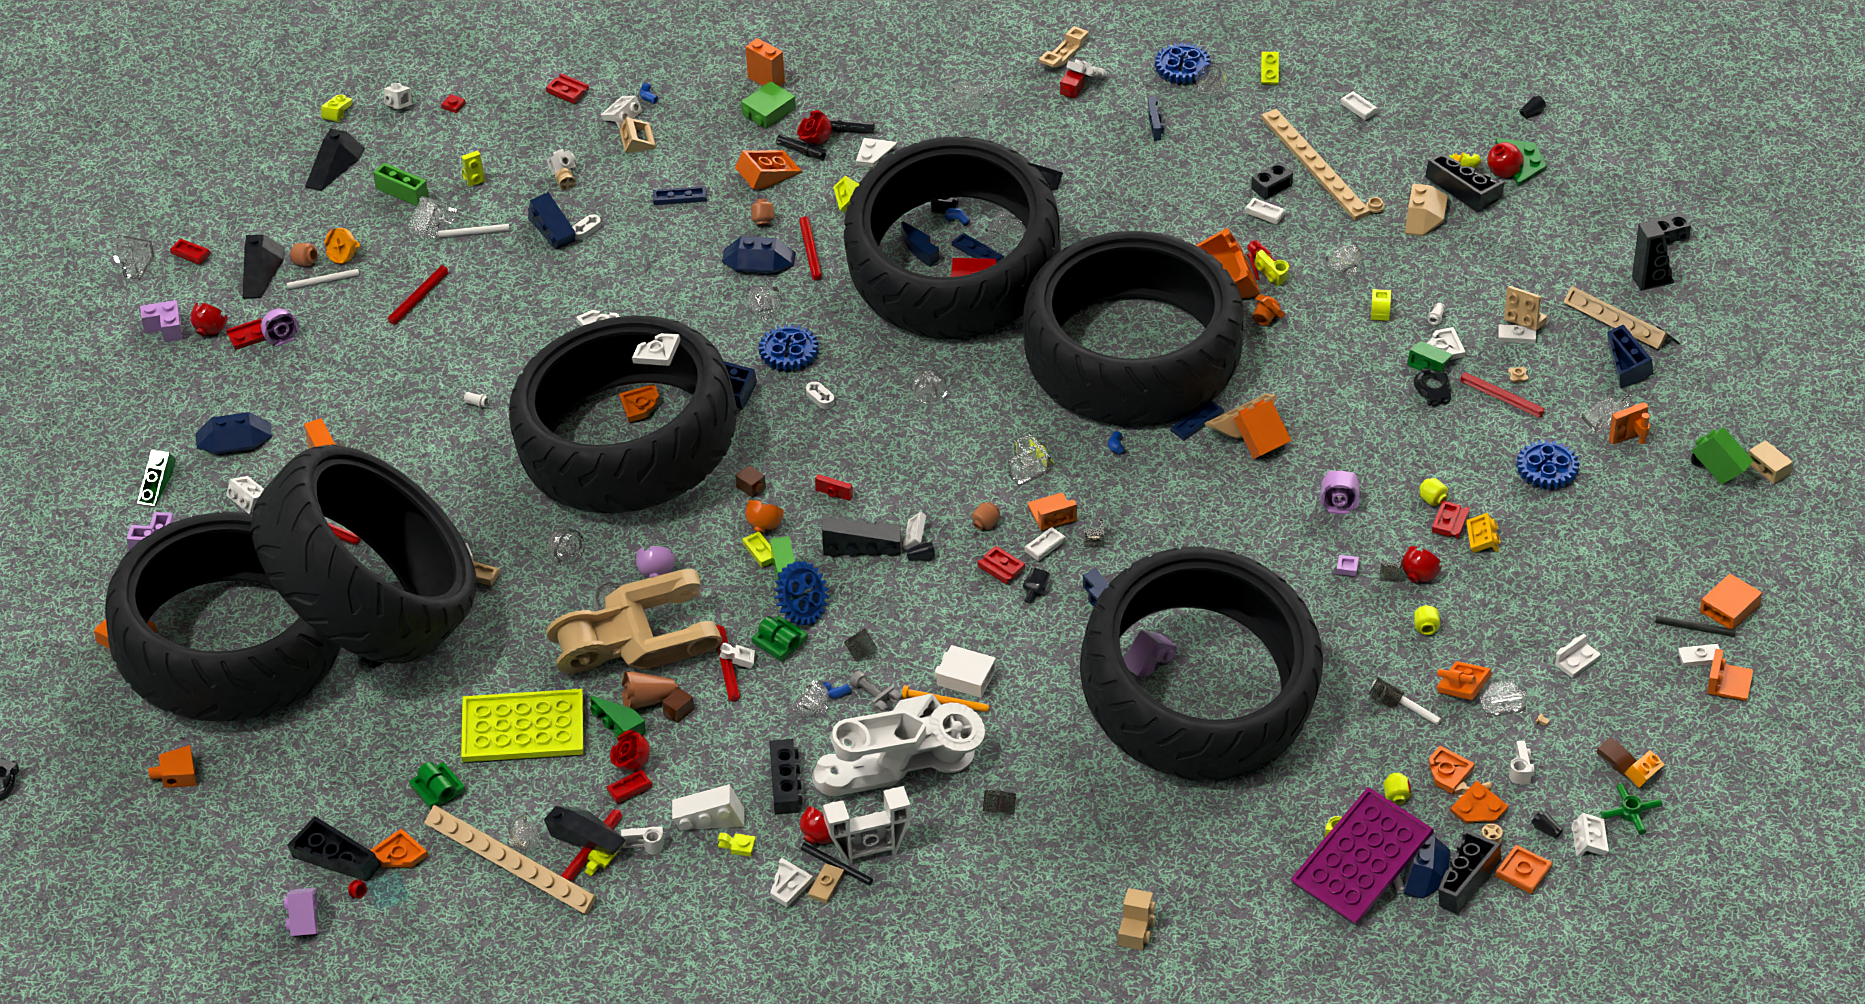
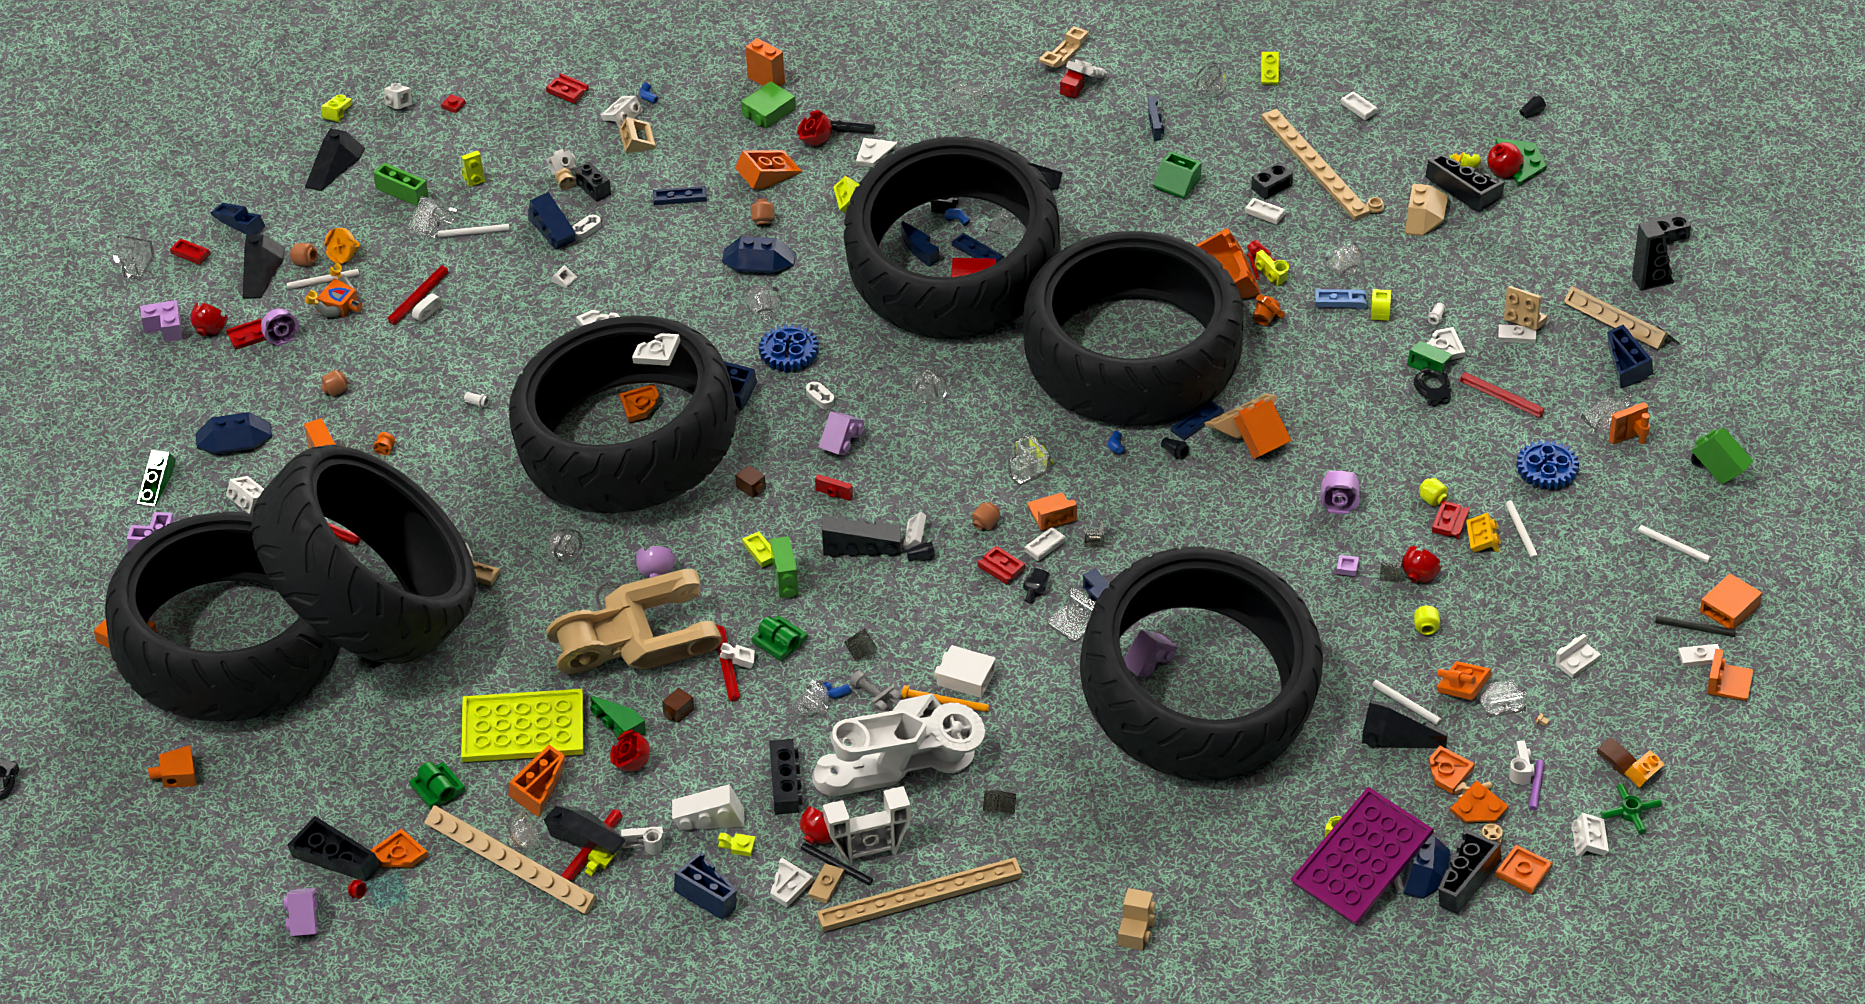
(238, 218): none -> dark blue slope
(334, 383): none -> nougat head
(337, 297): none -> torso
(384, 443): none -> orange wheel
(426, 307): none -> white beam
(537, 780): none -> orange wedge
(563, 277): none -> white slope
(592, 181): none -> black brick
(629, 786): red plate -> none
(645, 689): nougat cone -> none
(705, 887): none -> dark blue wedge
(763, 516): orange cylinder -> none
(794, 581): blue gear -> none
(807, 149): black pin -> none
(810, 248): red axle -> none
(838, 432): none -> lavender brick
(919, 894): none -> tan plate
(1074, 617): none -> clear bracket
(1171, 59): blue gear -> none
(1177, 174): none -> green slope
(1177, 448): none -> black cone
(1340, 298): none -> medium blue plate
(1386, 693): clear smoke panel -> none
(1391, 729): none -> black wedge
(1397, 788): neon yellow head -> none
(1518, 374): tan plate -> none
(1521, 529): none -> white bar
(1536, 785): none -> medium lavender bar
(1545, 823): black cone -> none
(1674, 544): none -> white bar
(1770, 462): tan brick -> none

